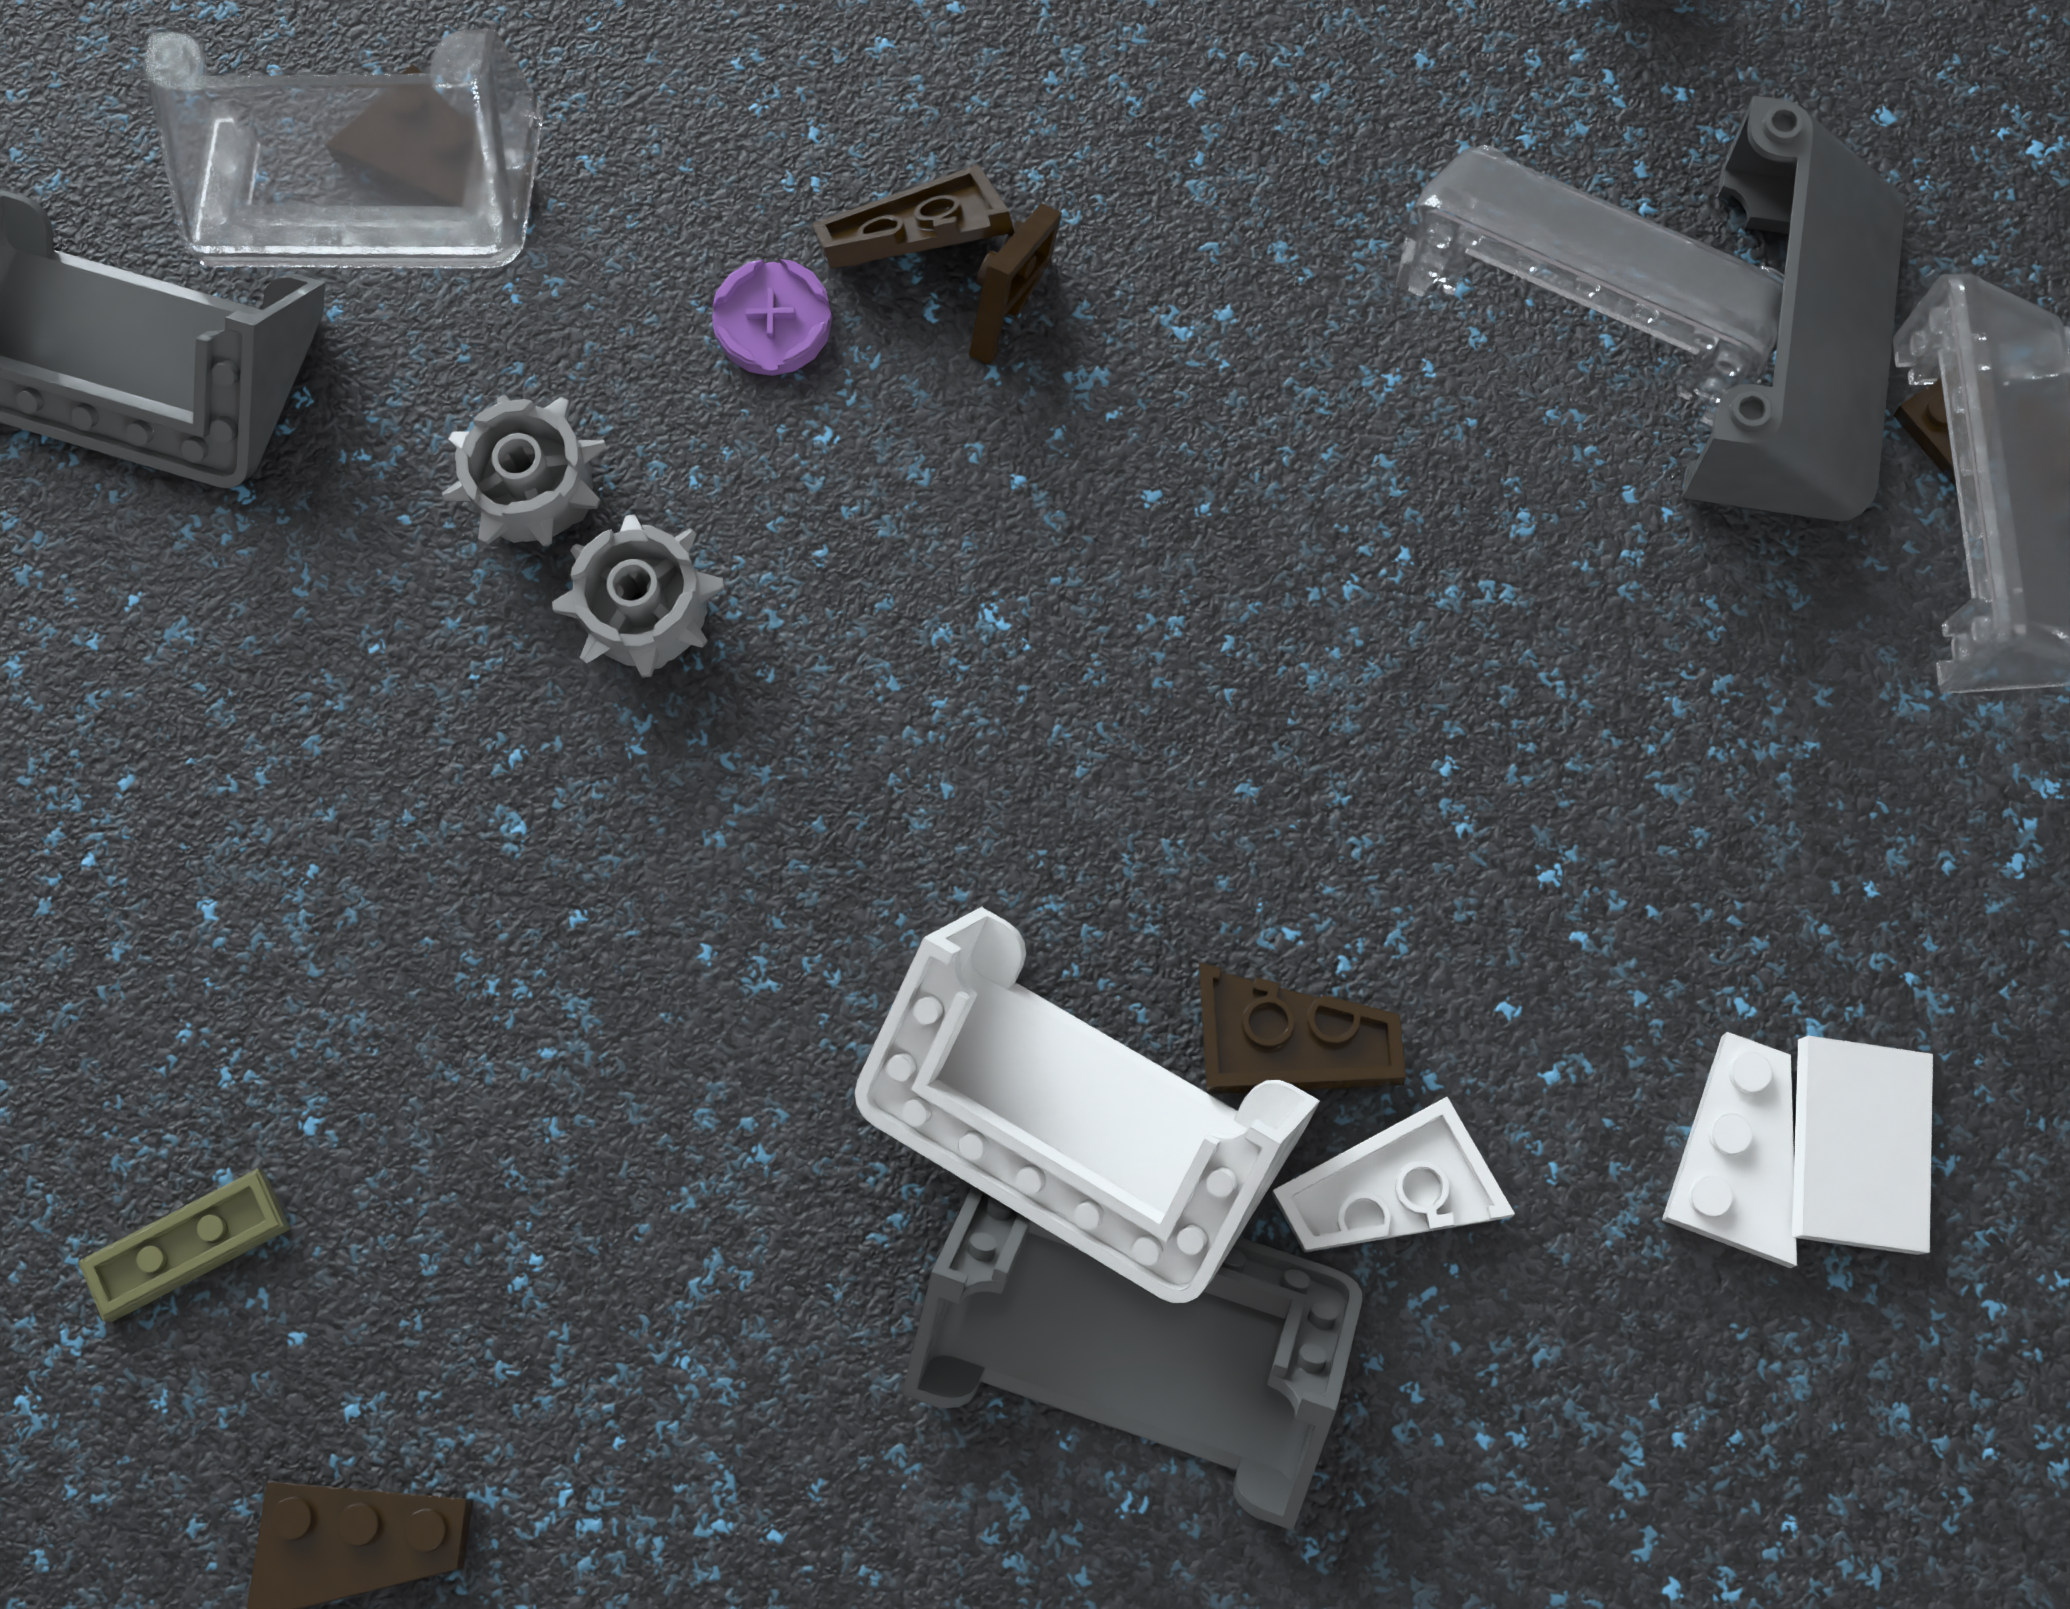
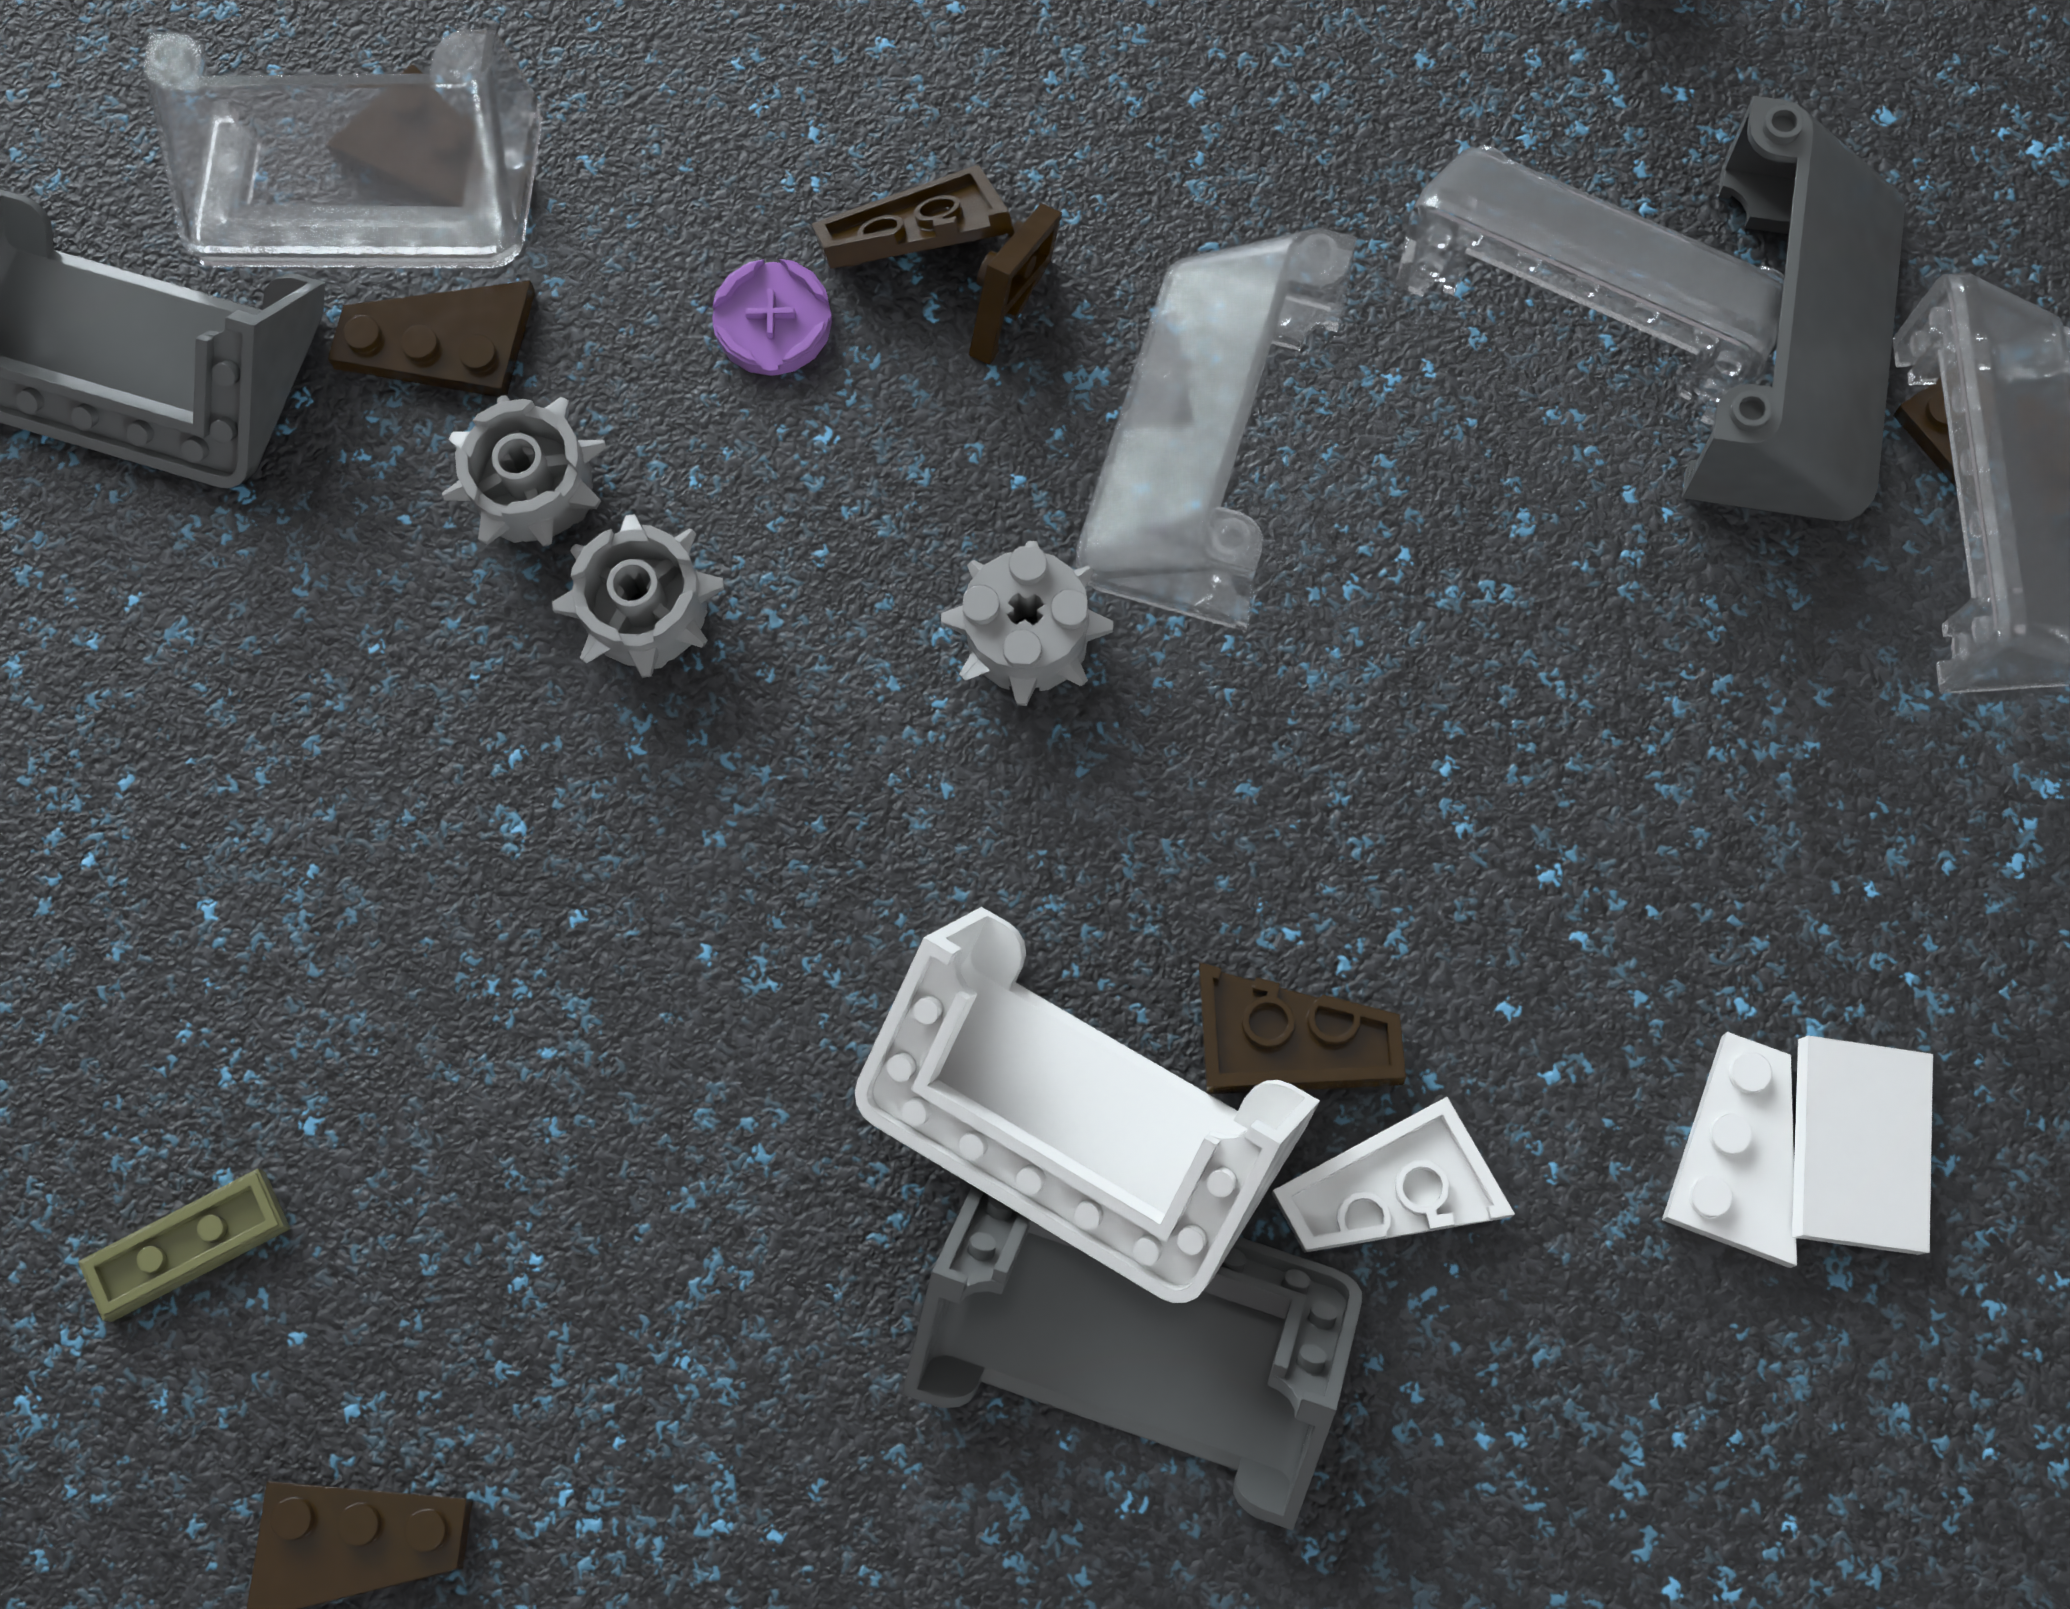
(438, 339): none -> dark brown wing
(1022, 654): none -> light grey brick
(1157, 504): none -> clear windscreen

